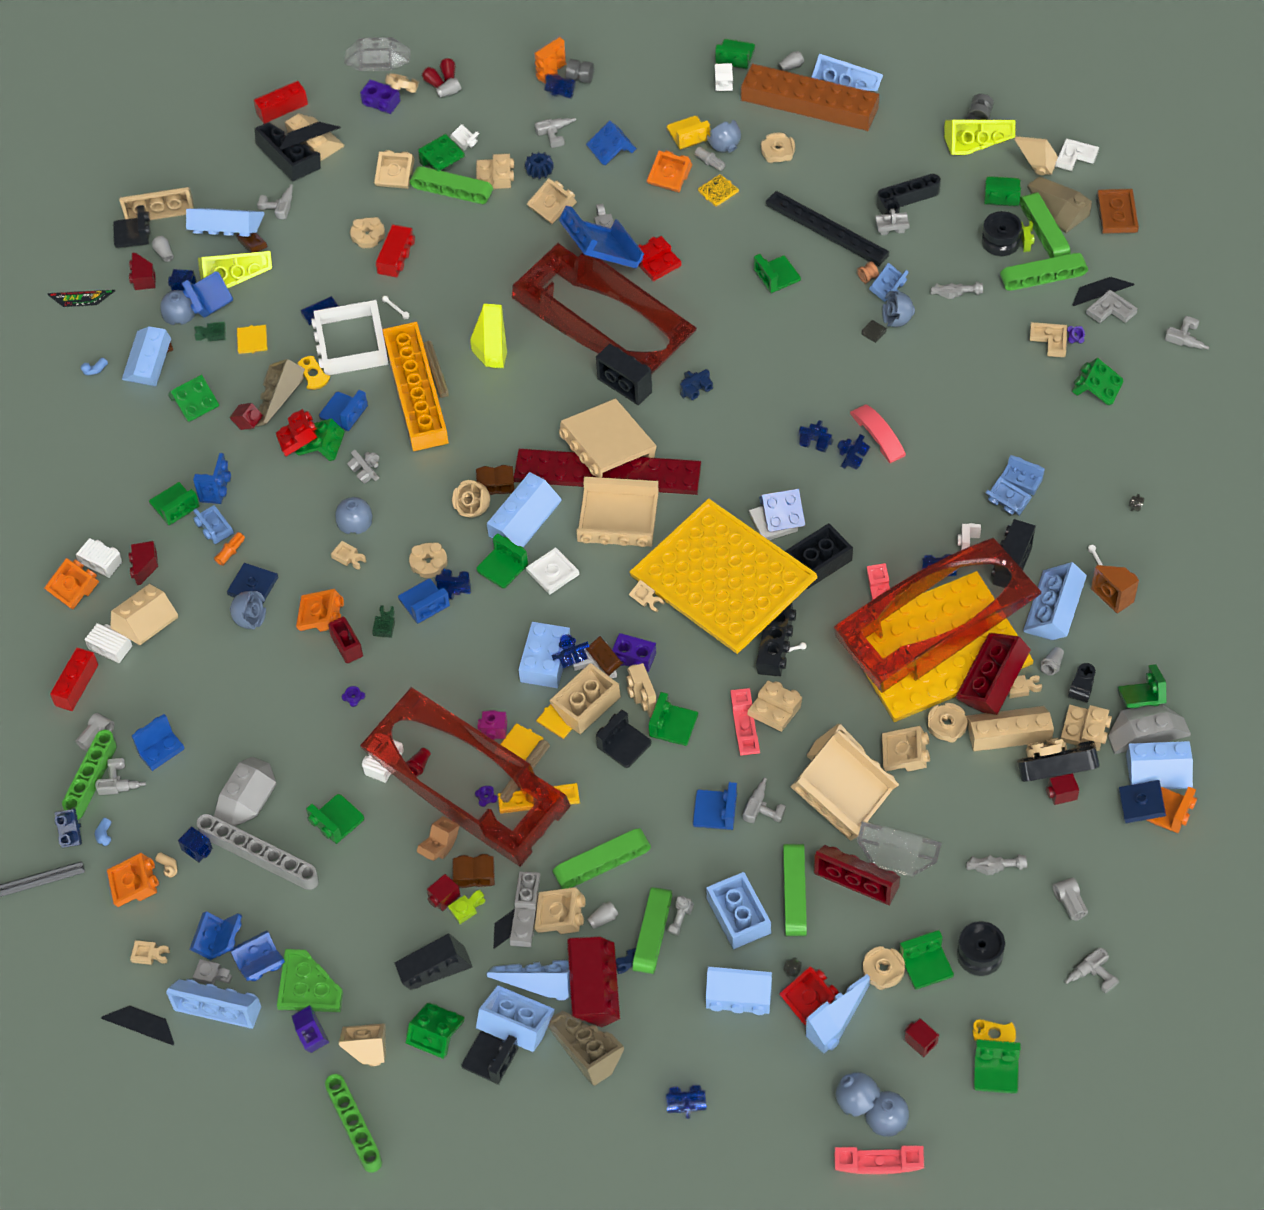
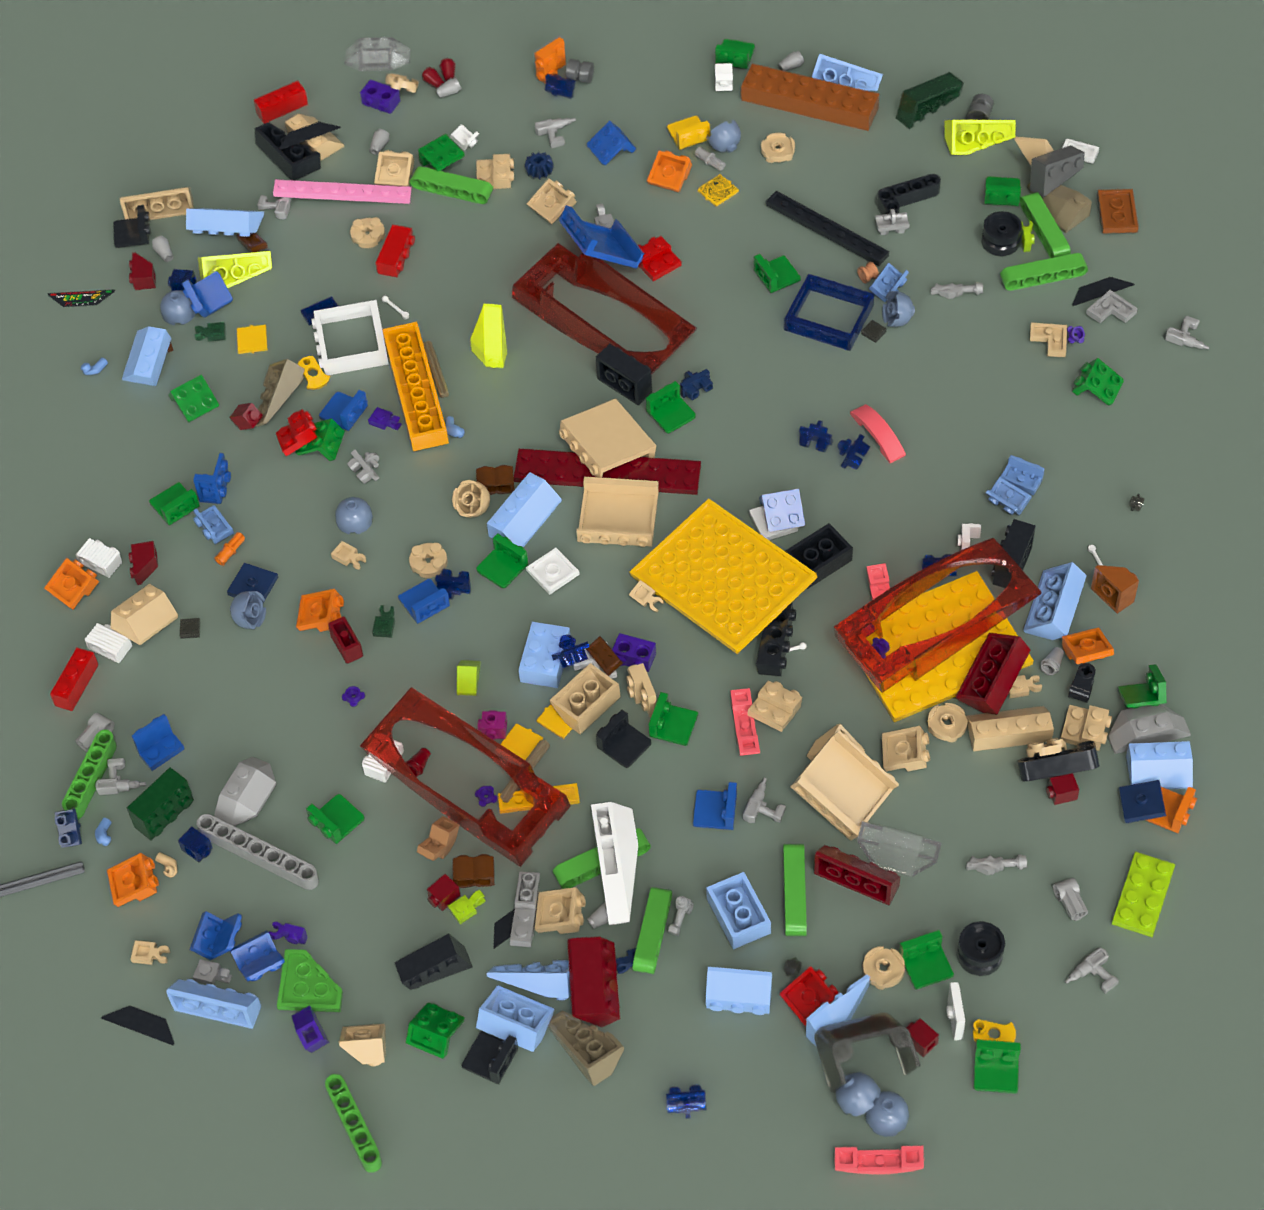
(160, 804): none -> dark green brick
(190, 628): none -> clear smoke tile
(292, 933): none -> dark purple plate
(342, 191): none -> bright pink plate
(379, 140): none -> light grey cone
(383, 418): none -> dark purple plate
(453, 430): none -> medium blue arm
(468, 677): none -> lime slope
(617, 857): none -> white wedge
(669, 408): none -> green bracket
(821, 332): none -> clear blue window
(835, 1044): none -> clear smoke windscreen
(881, 646): none -> dark purple plate
(927, 98): none -> clear green wedge
(955, 1011): none -> white plate
(1055, 168): none -> dark grey wedge
(1087, 646): none -> orange plate
(1143, 894): none -> lime plate

